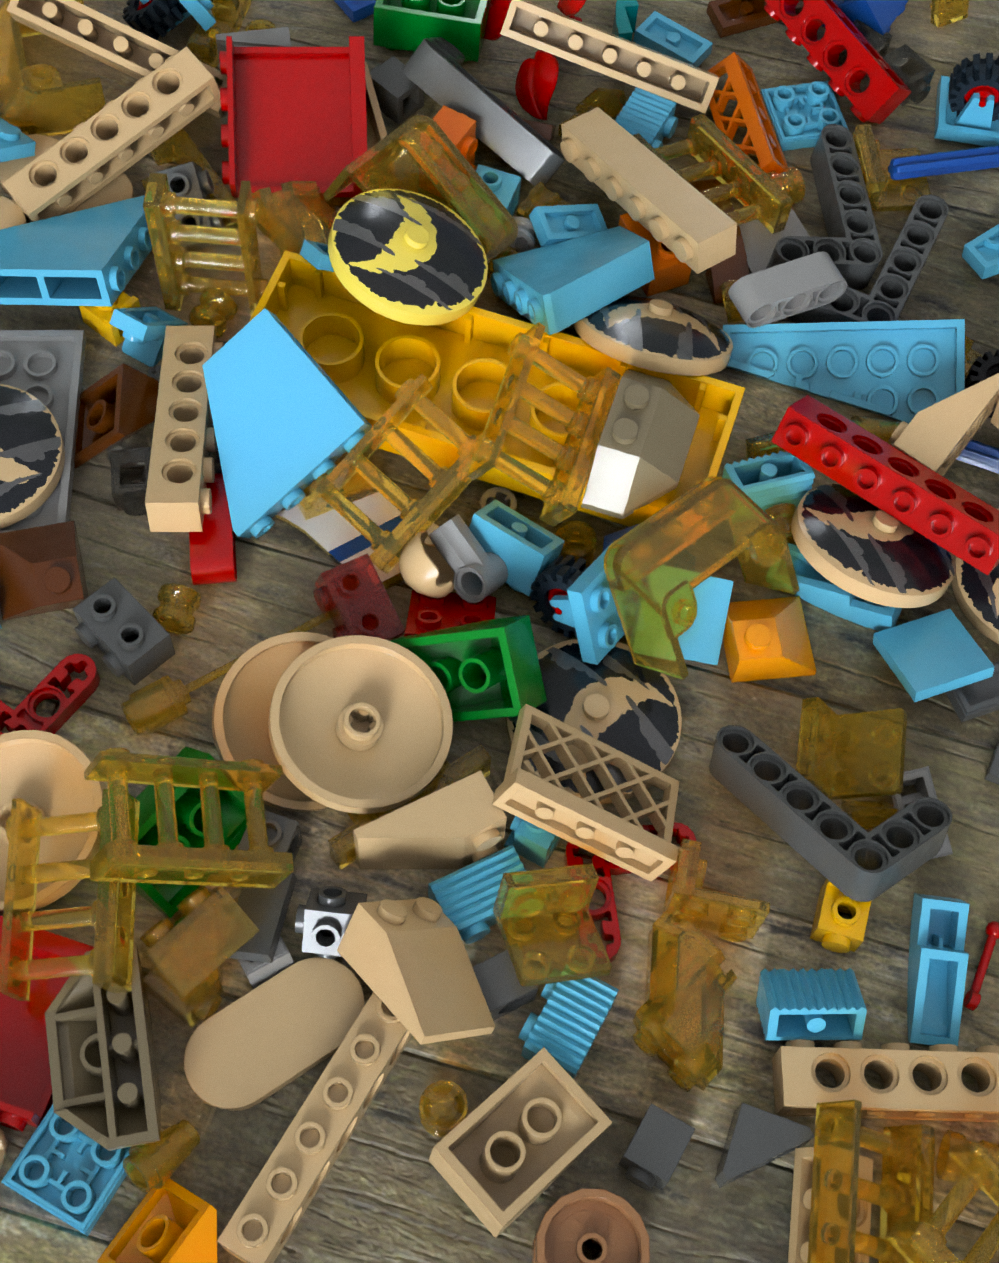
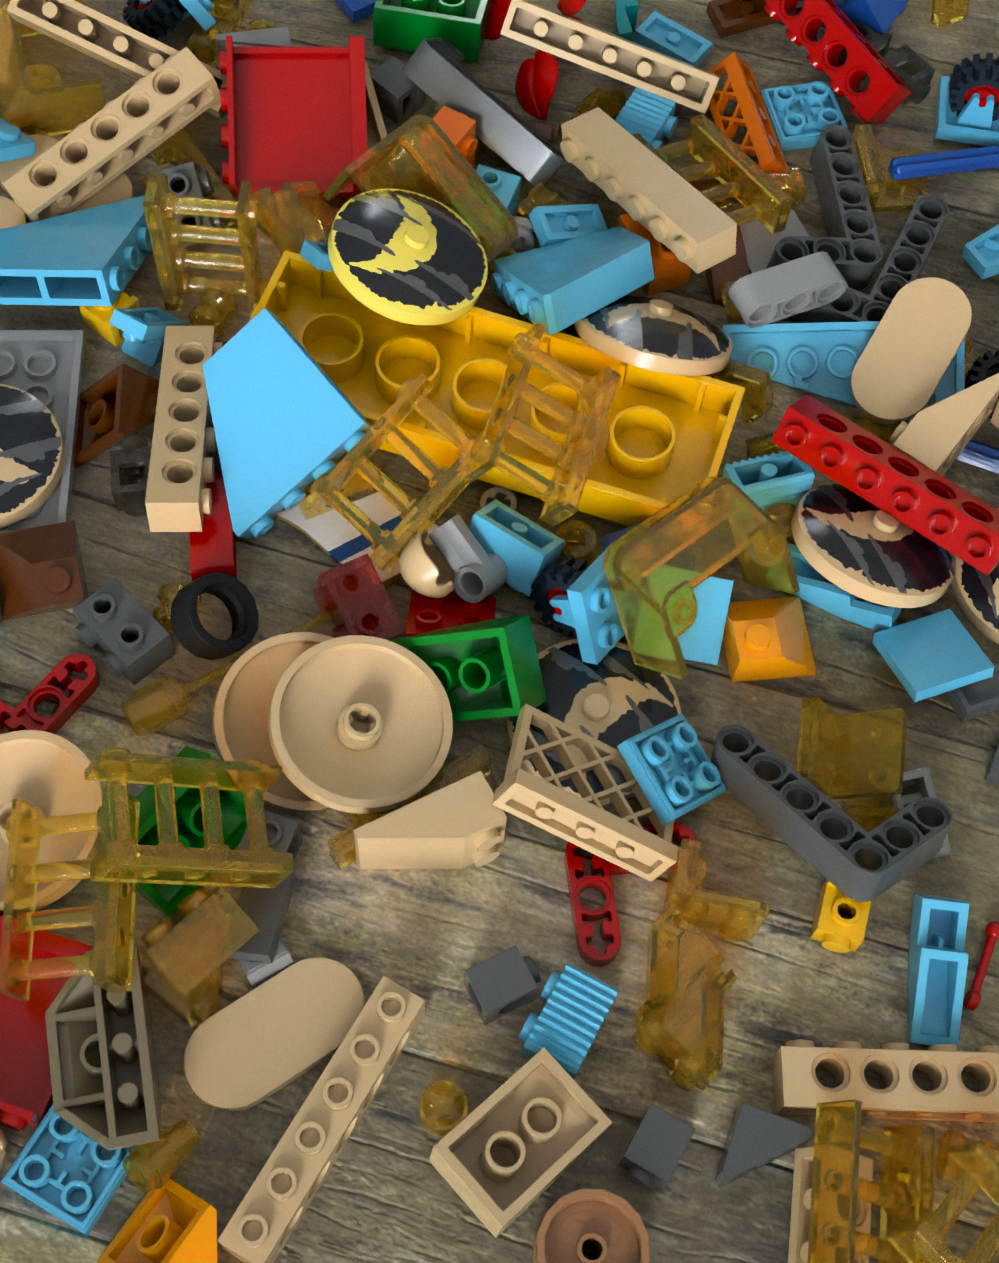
(191, 631): none -> black tyre
(326, 919): dark grey brick -> none
(417, 968): tan slope -> none
(471, 892): medium azure brick -> none
(531, 841): brick -> none
(549, 924): clear yellow bracket -> none
(640, 446): dark tan wedge -> none
(672, 768): none -> medium azure tile
(758, 391): none -> clear yellow bracket
(810, 1005): medium azure brick -> none
(910, 350): none -> tan tile

